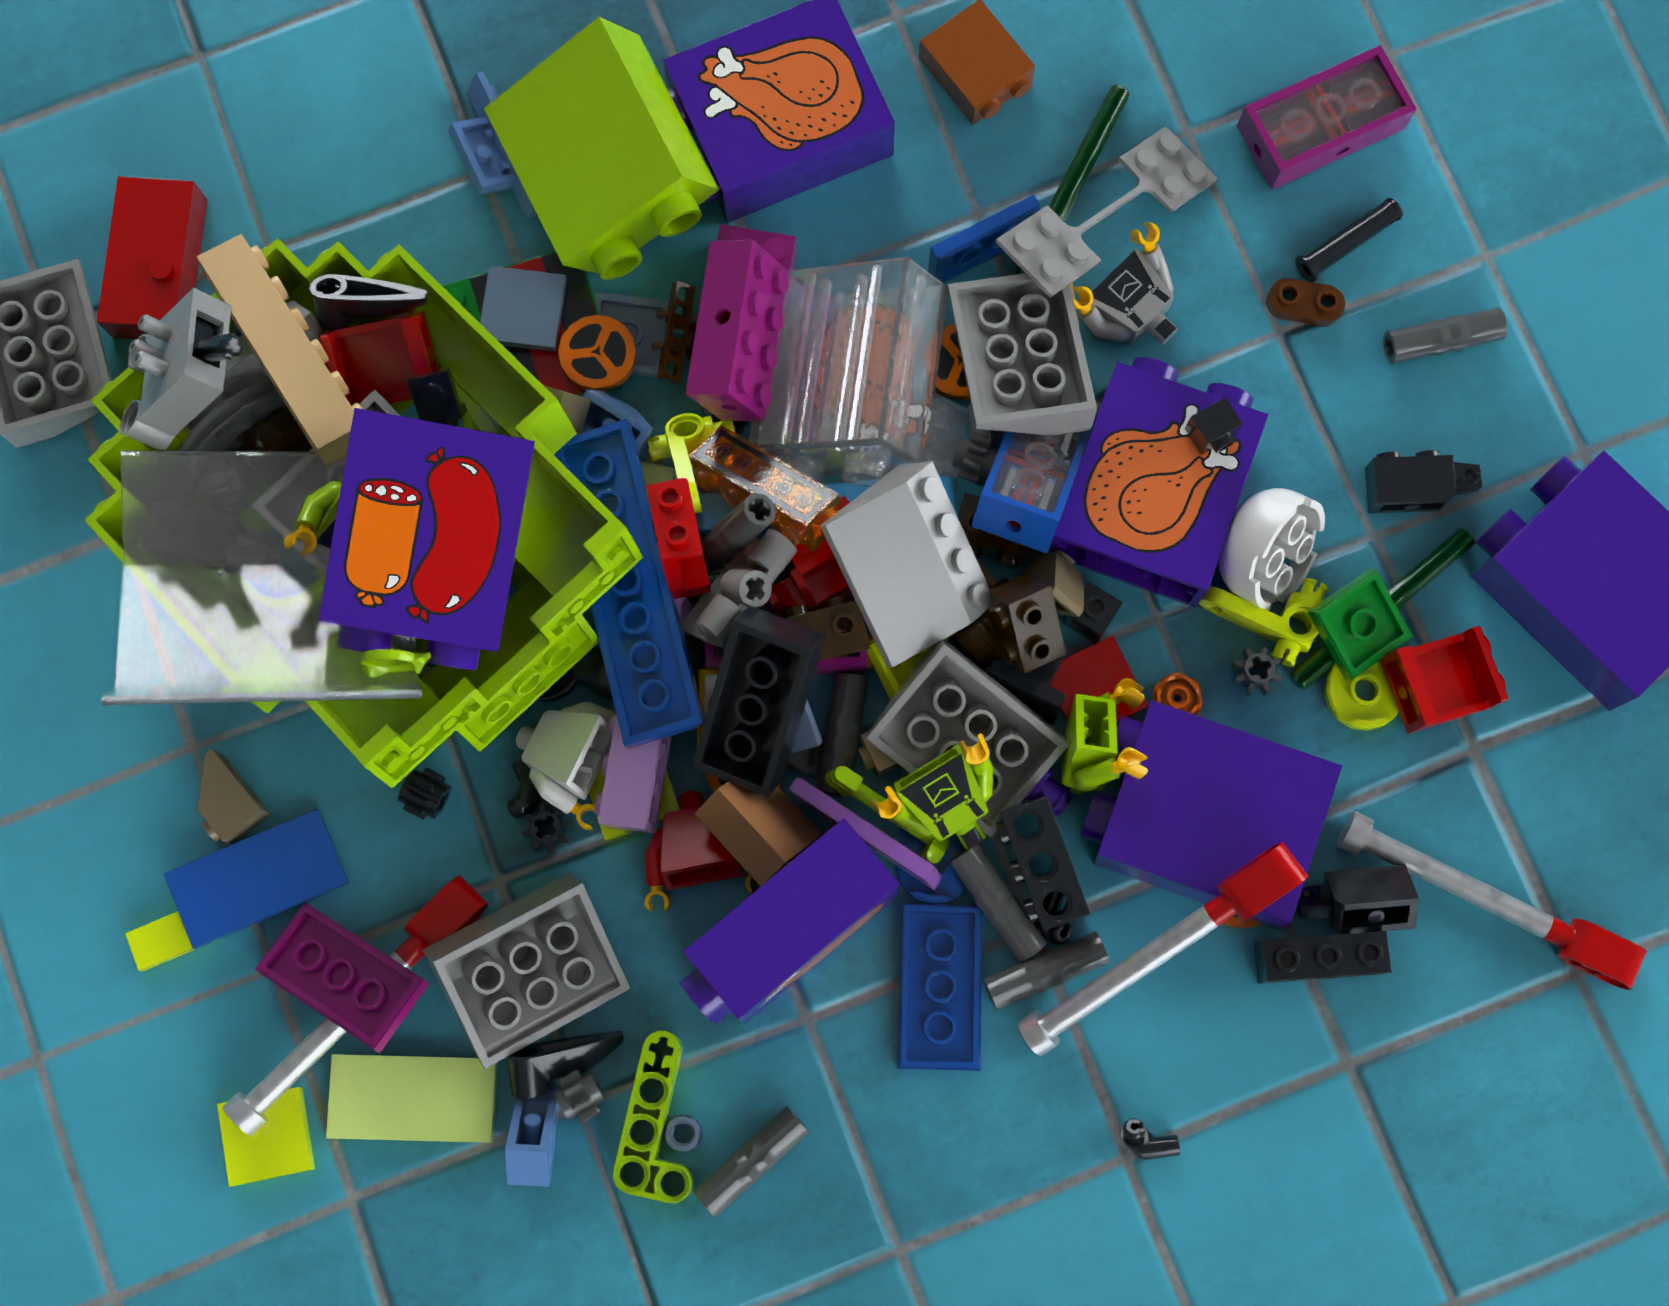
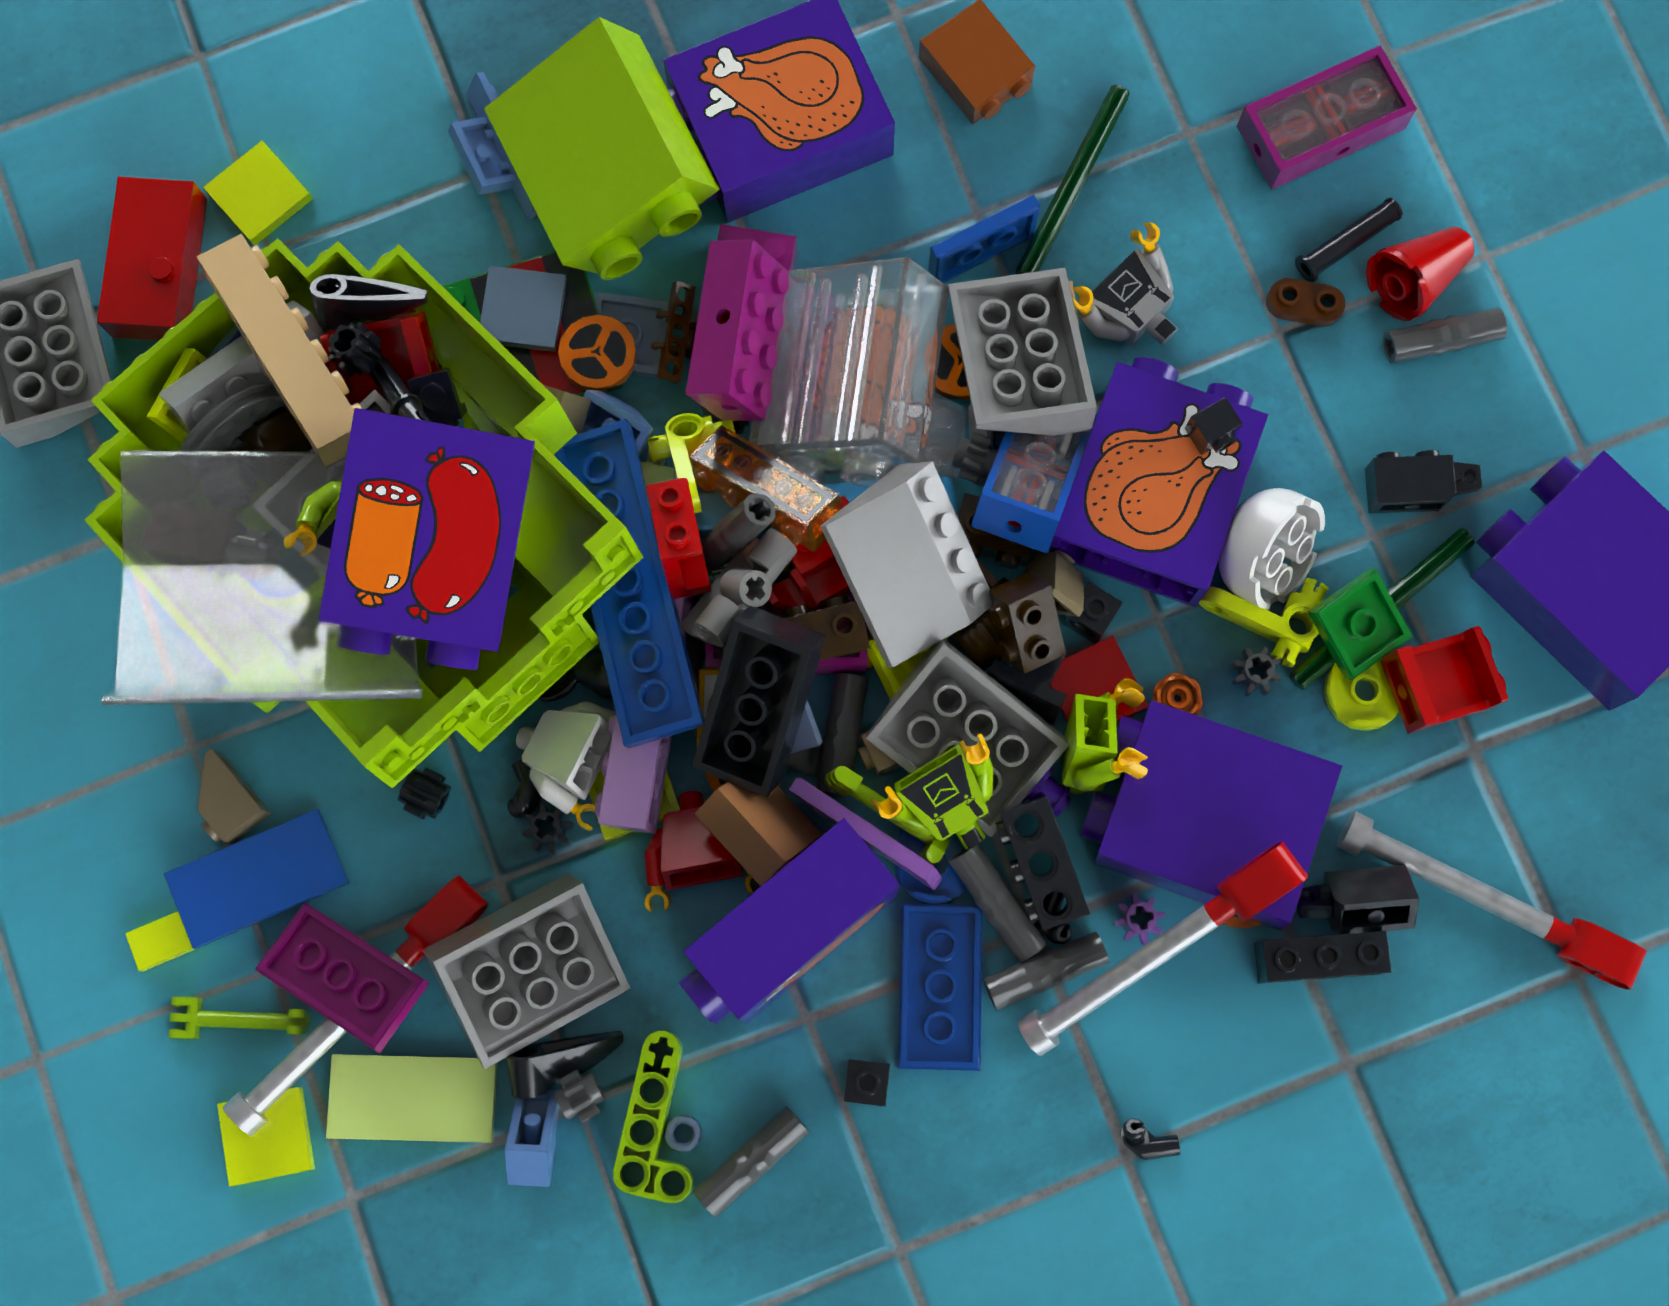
(181, 367): light grey piece -> none
(258, 193): none -> neon yellow tile
(295, 1021): none -> lime hinge
(355, 349): none -> black gear
(387, 660): lime piece -> none
(396, 392): none -> black axle
(867, 1082): none -> black brick
(1055, 251): light grey hinge -> none
(1143, 909): none -> medium lavender gear
(1418, 271): none -> red cone

